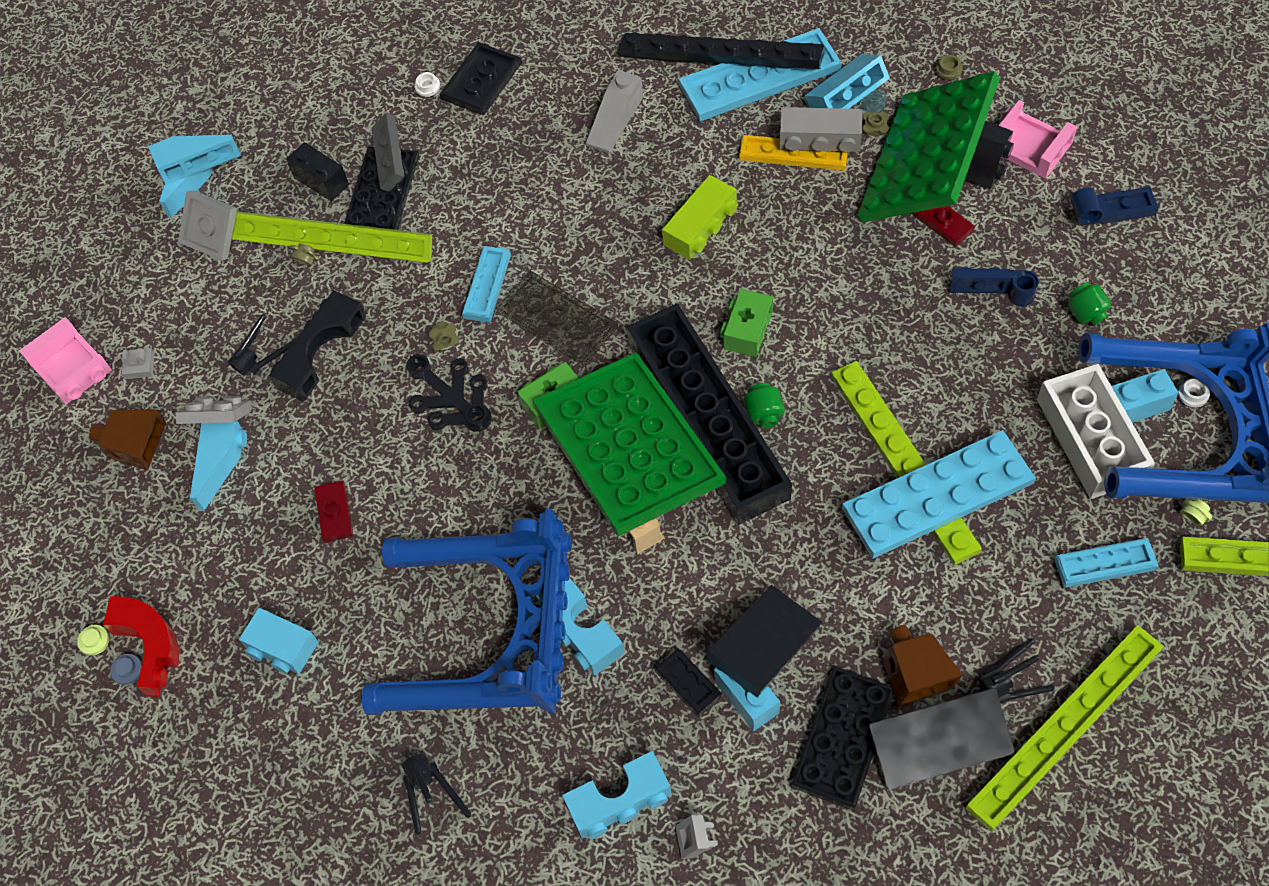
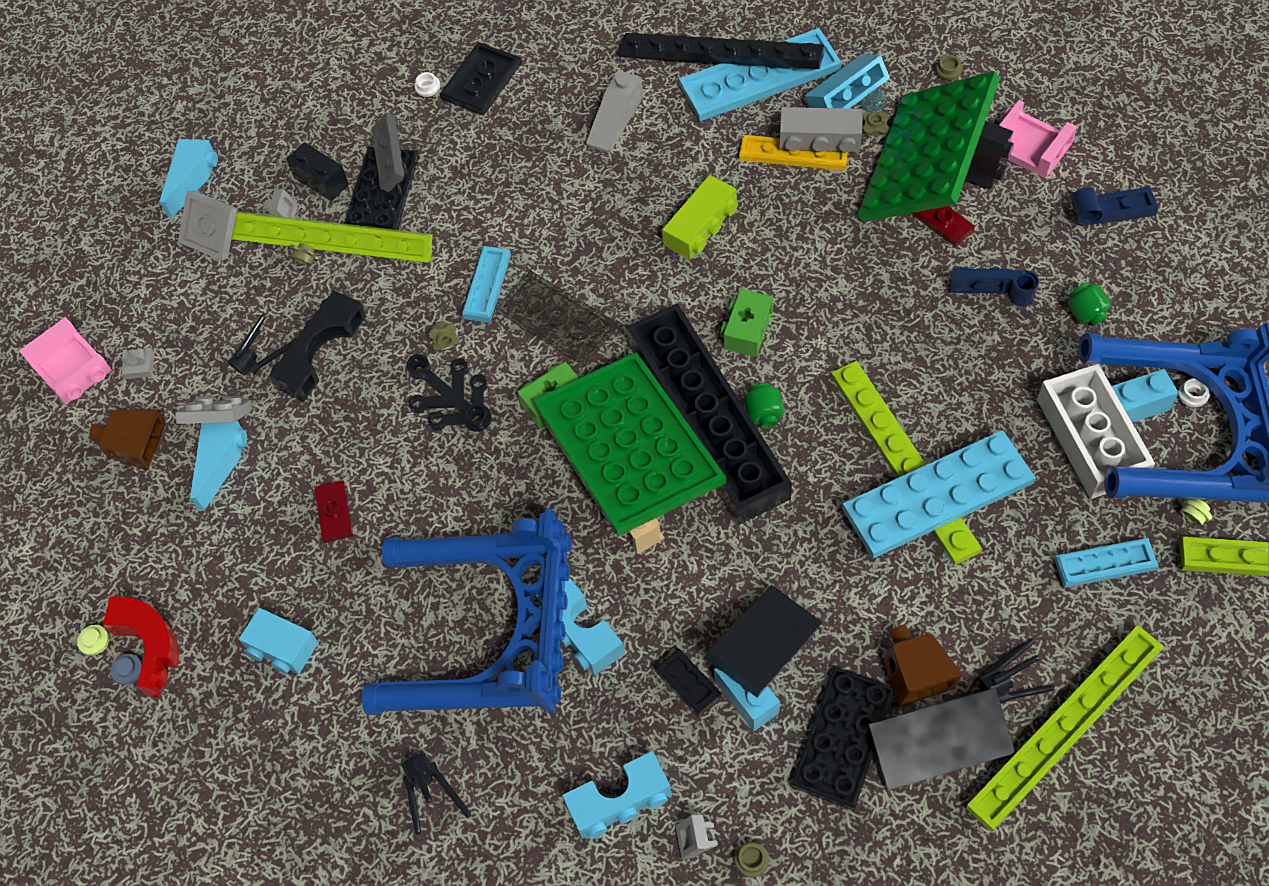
(188, 155): medium azure slope -> none
(281, 204): none -> light grey tile
(752, 859): none -> olive plate

